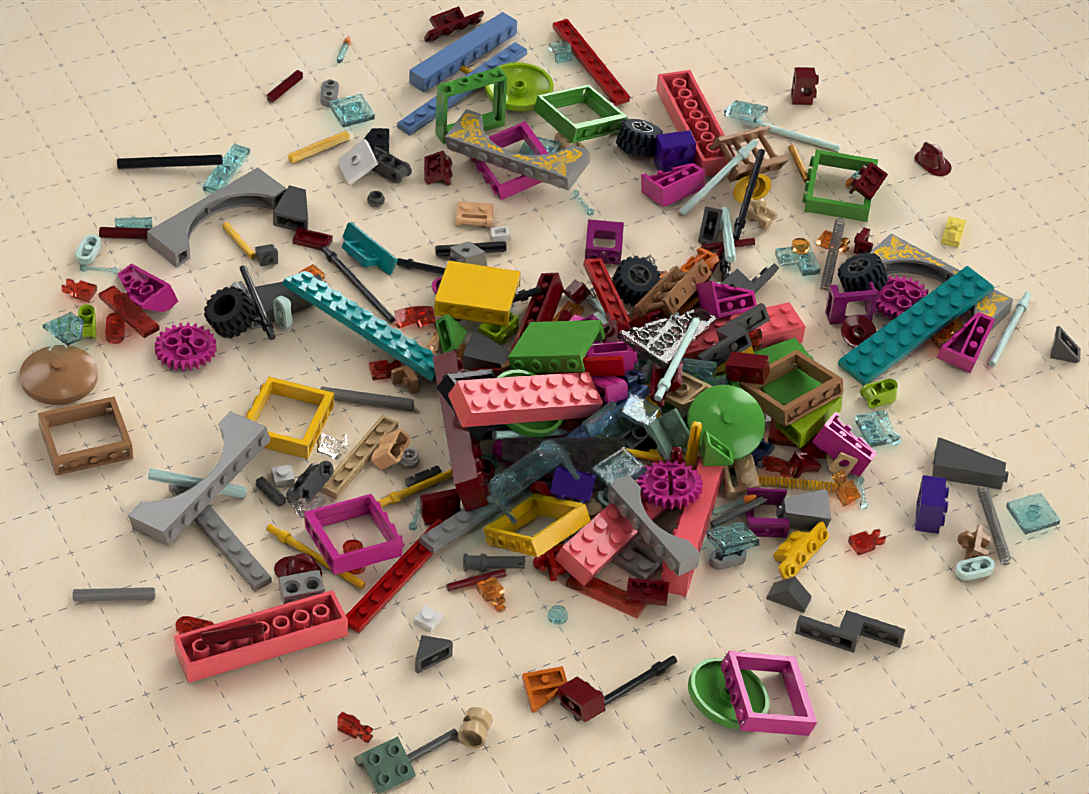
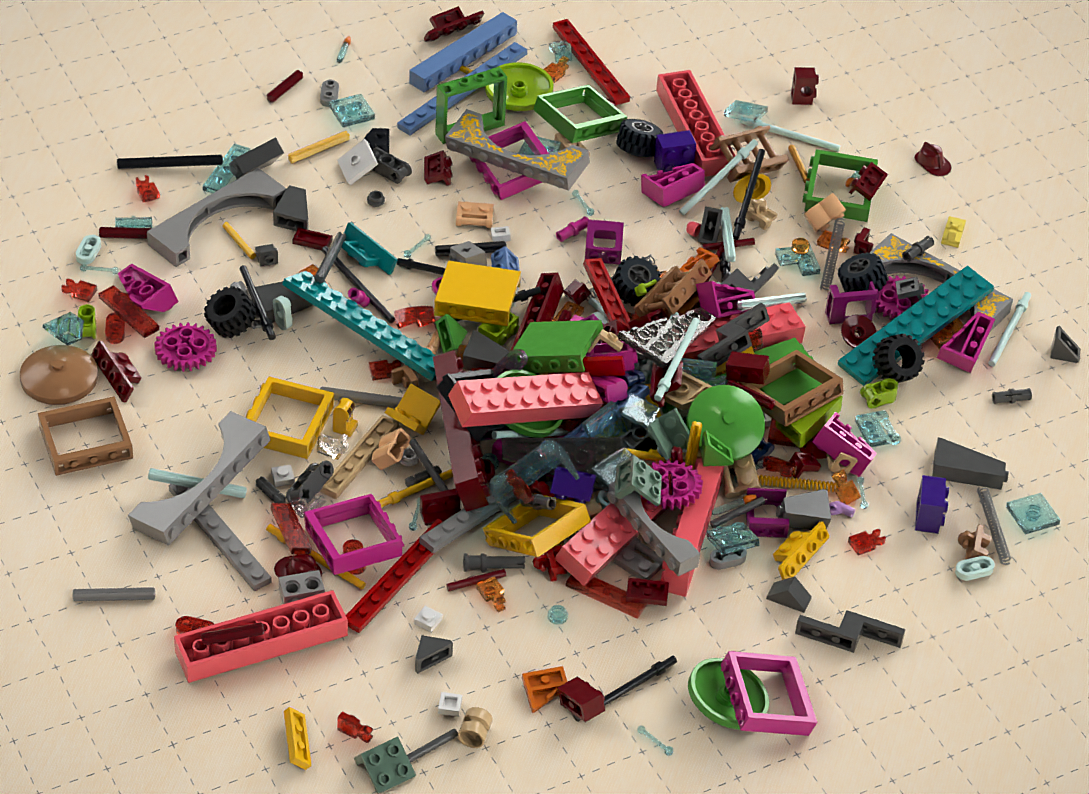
(117, 370): none -> dark red bracket
(147, 190): none -> clear red plate
(256, 158): none -> dark grey slope
(291, 528): none -> clear red tile
(297, 738): none -> yellow plate
(330, 257): none -> dark grey axle
(343, 417): none -> yellow leg
(359, 297): none -> dark pink pin
(407, 254): none -> clear light blue hinge
(415, 409): none -> yellow bracket
(428, 465): none -> dark grey bar
(450, 704): none -> white plate
(505, 259): none -> medium blue bracket
(510, 362): none -> plate
(521, 489): none -> clear red plate
(540, 502): none -> flat silver pin
(557, 70): none -> clear orange plate
(572, 229): none -> dark pink pin
(610, 338): none -> tan bracket
(639, 477): none -> sand green bracket
(641, 288): none -> lime hand
(668, 750): none -> clear light blue hinge
(693, 228): none -> coral hinge
(760, 398): none -> dark red axle
(771, 301): none -> light aqua axle
(824, 213): none -> light nougat brick
(840, 508): none -> lavender arm
(909, 288): none -> dark grey bracket
(910, 354): none -> black tyre
(918, 248): none -> dark grey pin
(1001, 397): none -> dark grey pin

